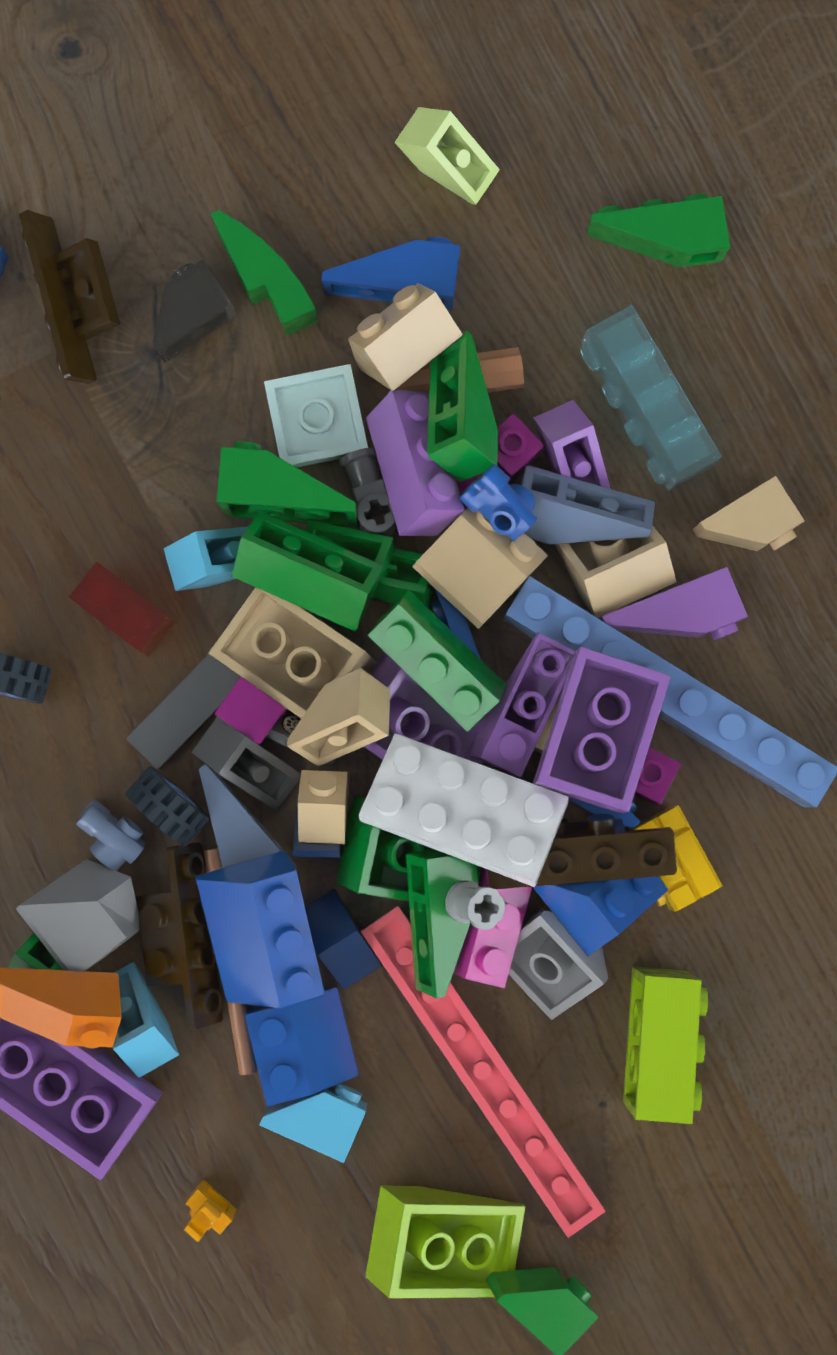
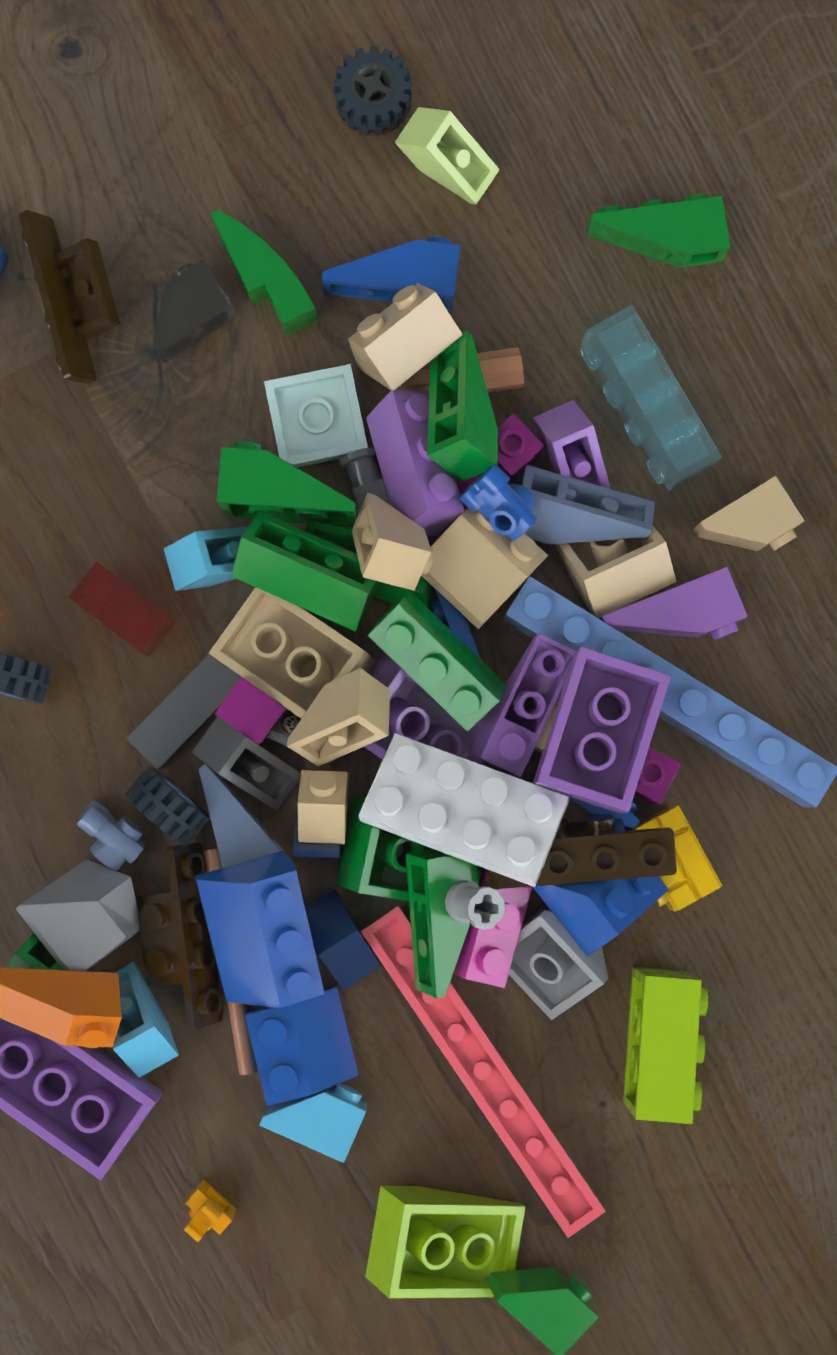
(368, 76): none -> black wheel
(390, 545): none -> tan slope

